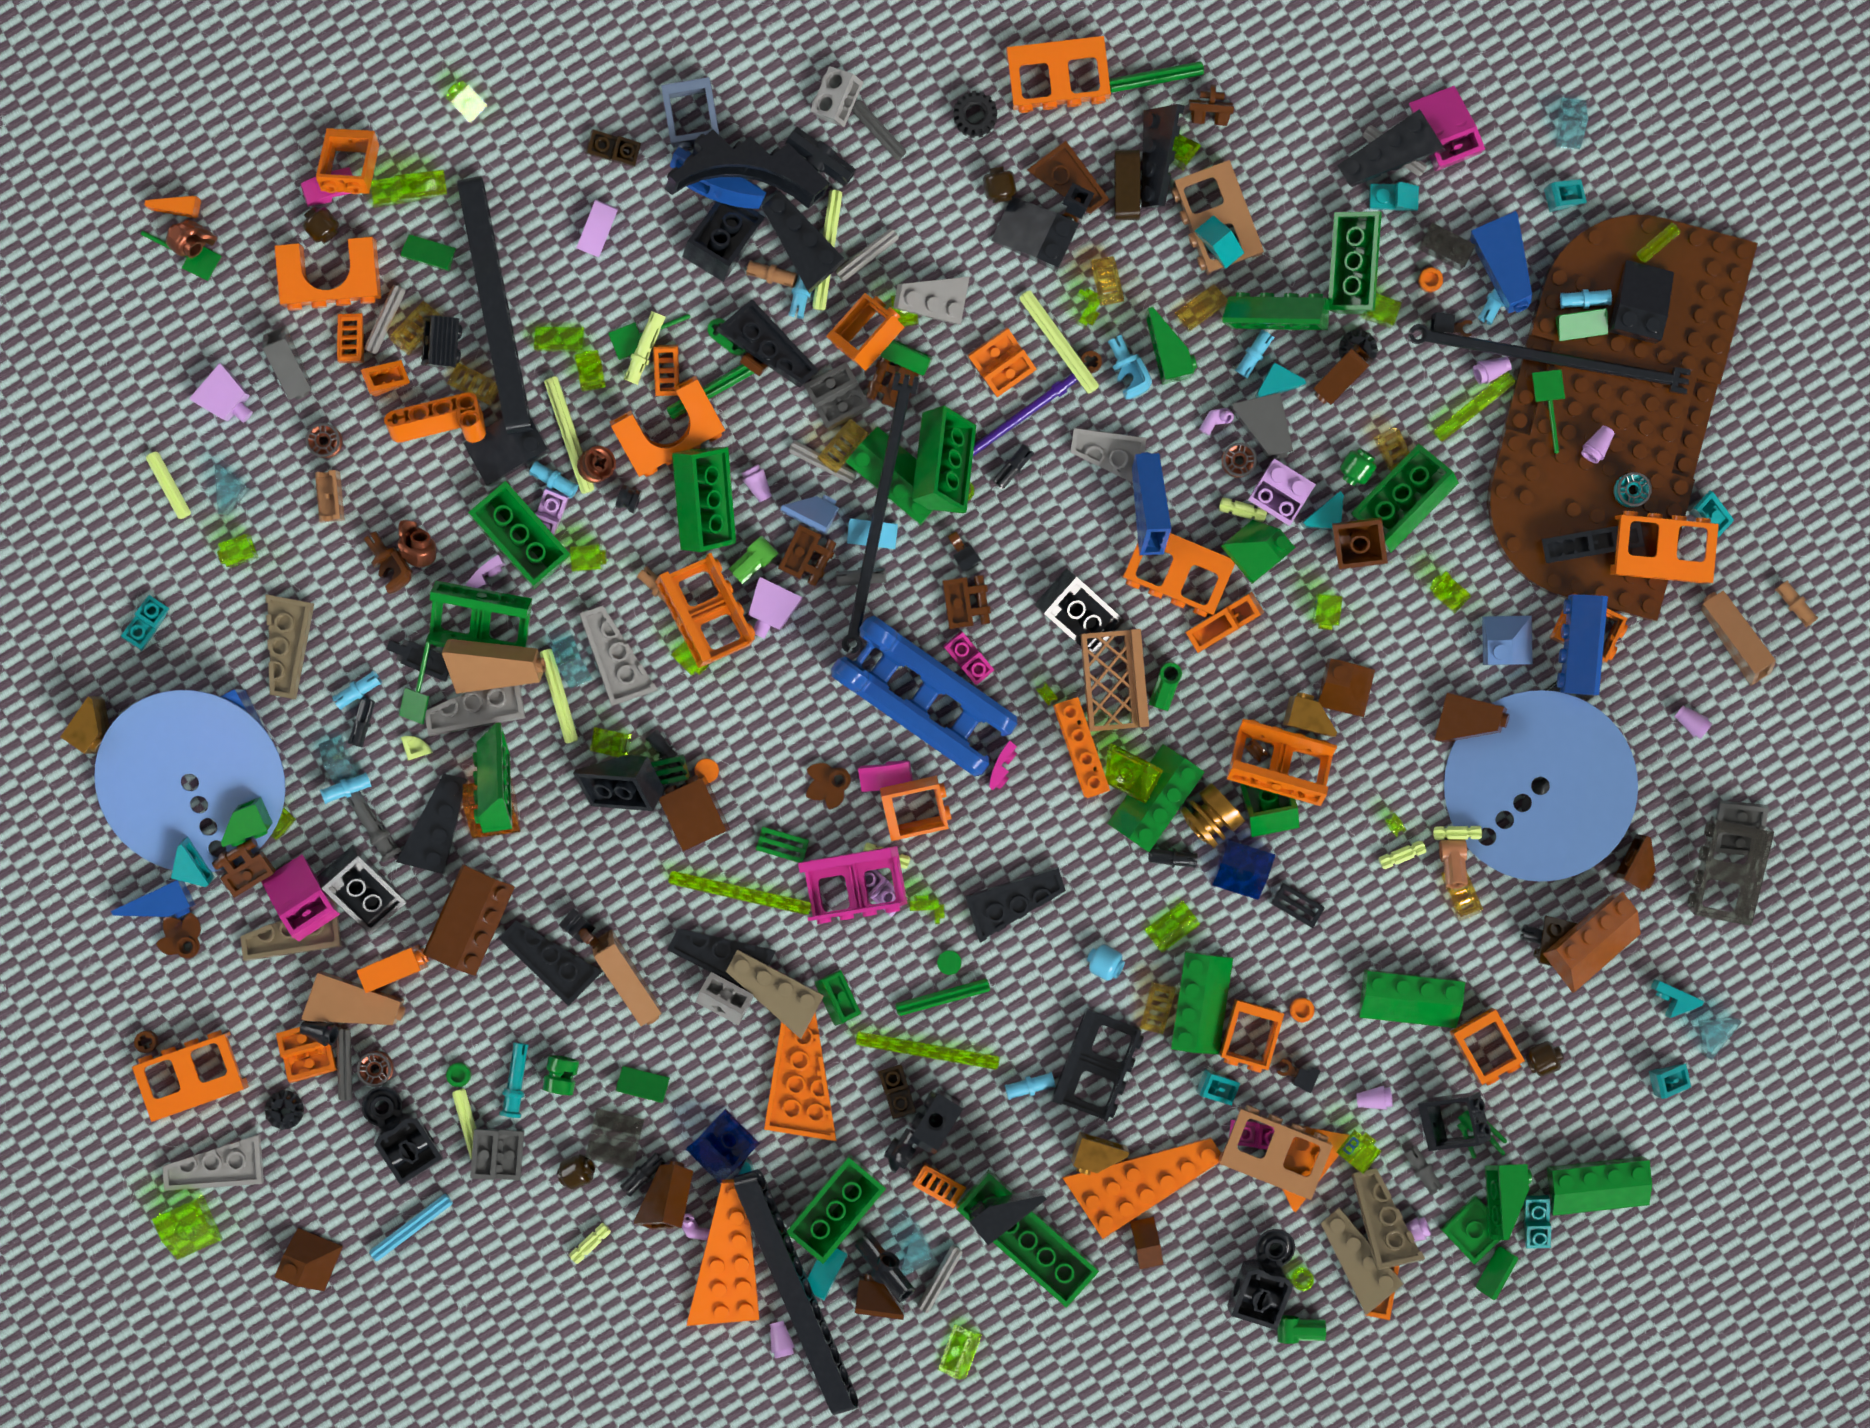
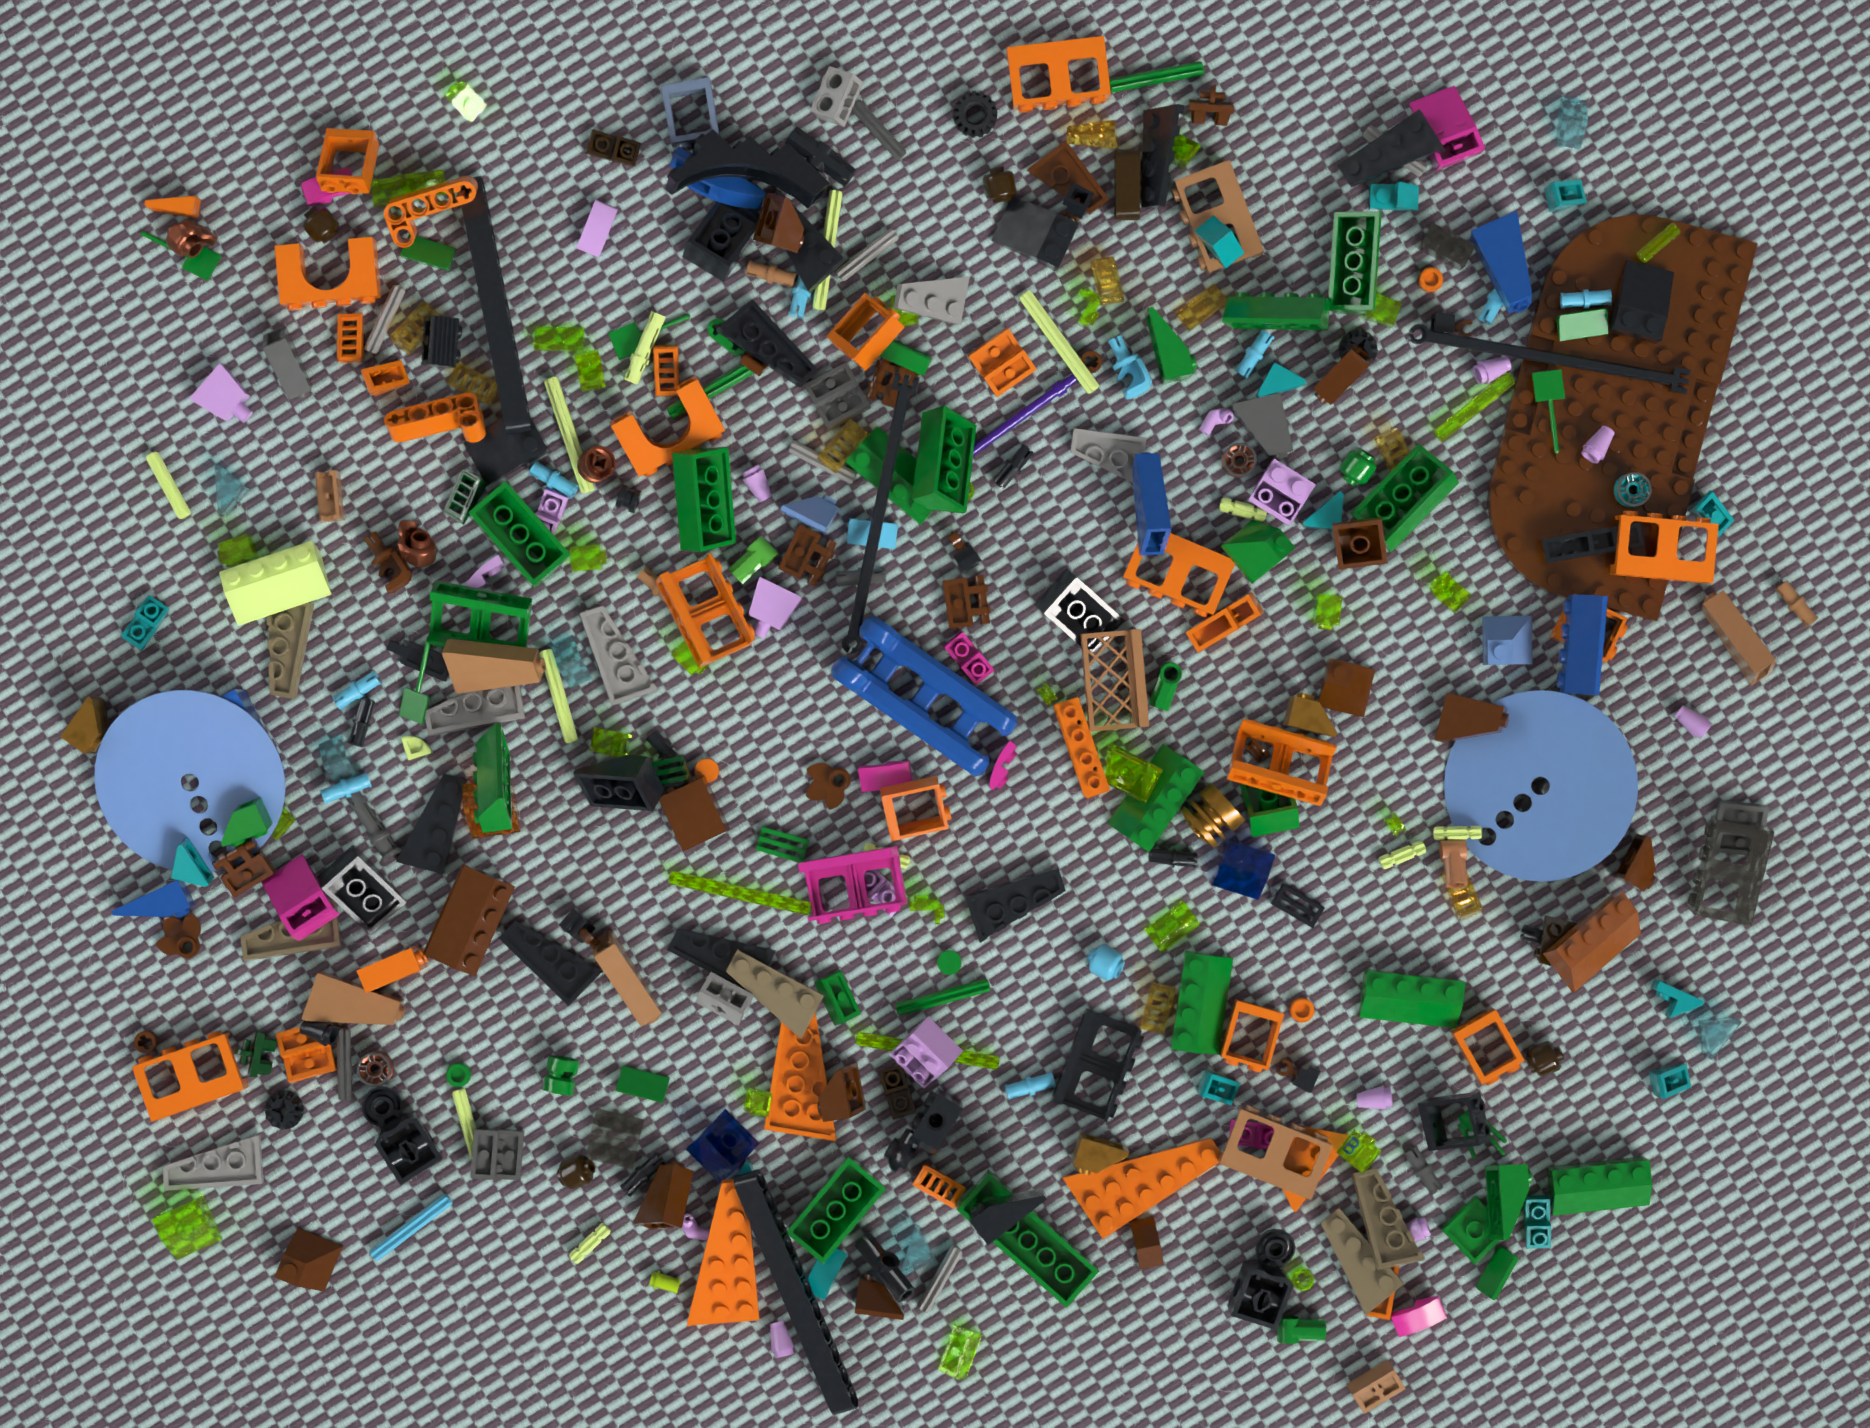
(260, 1043): none -> dark green hips
(275, 582): none -> yellowish green slope
(314, 443): copper wheel -> none
(432, 203): none -> orange beam
(457, 492): none -> dark green slope
(514, 1091): teal pin -> none
(664, 1282): none -> lime pin
(757, 1102): none -> clear neon green slope
(779, 224): none -> reddish brown slope
(842, 1095): none -> reddish brown slope
(926, 1052): none -> lavender slope
(1094, 134): none -> clear yellow slope
(1375, 1386): none -> medium nougat hinge
(1417, 1318): none -> slope

